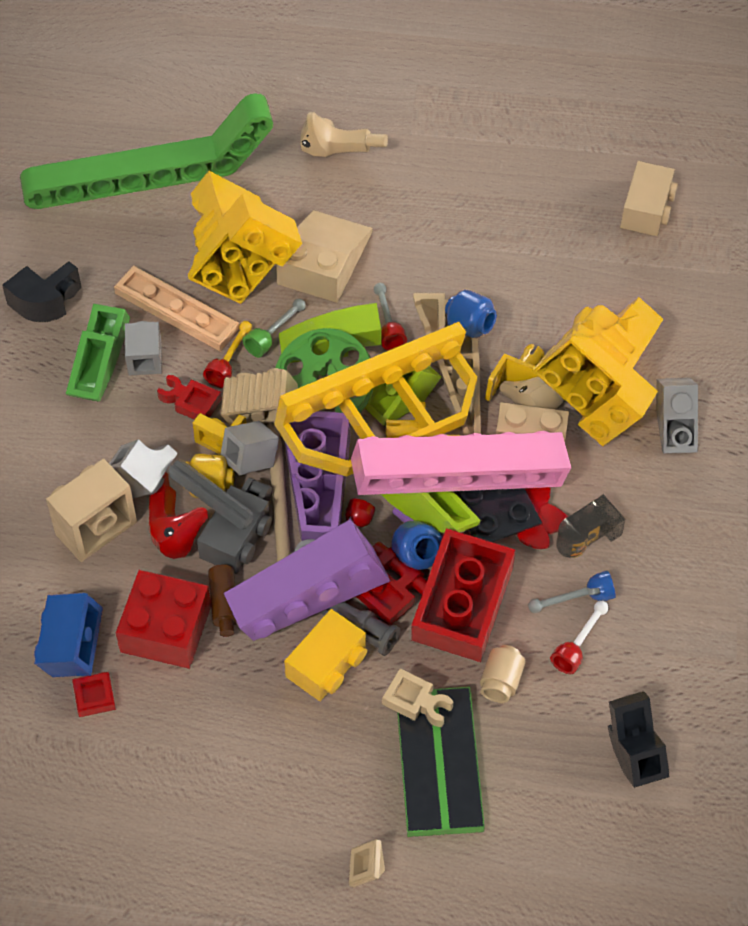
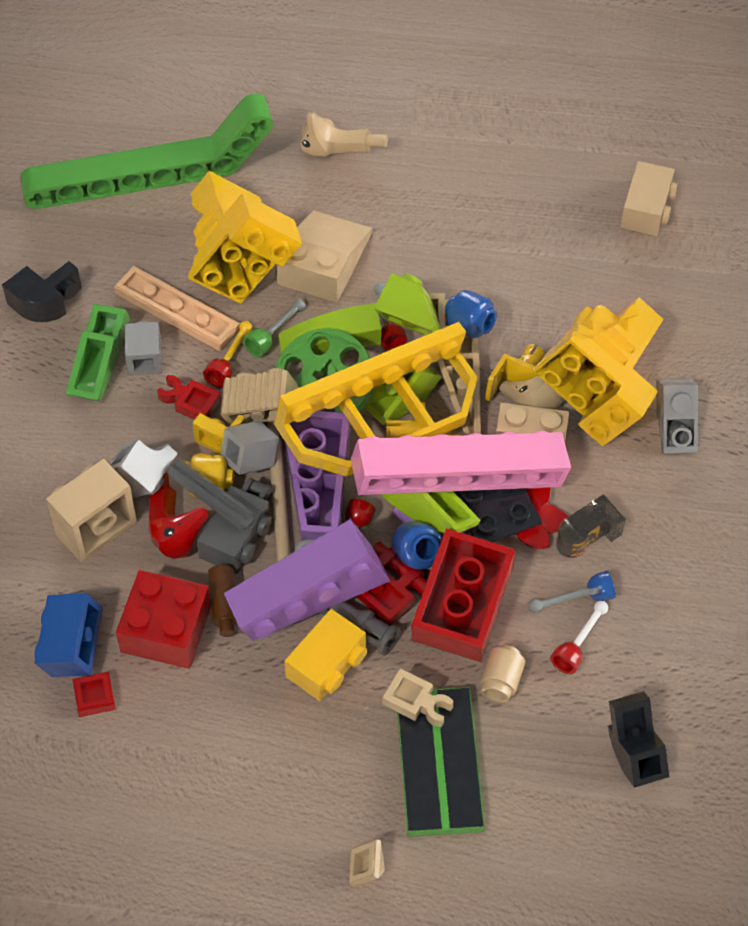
(407, 305): none -> lime slope

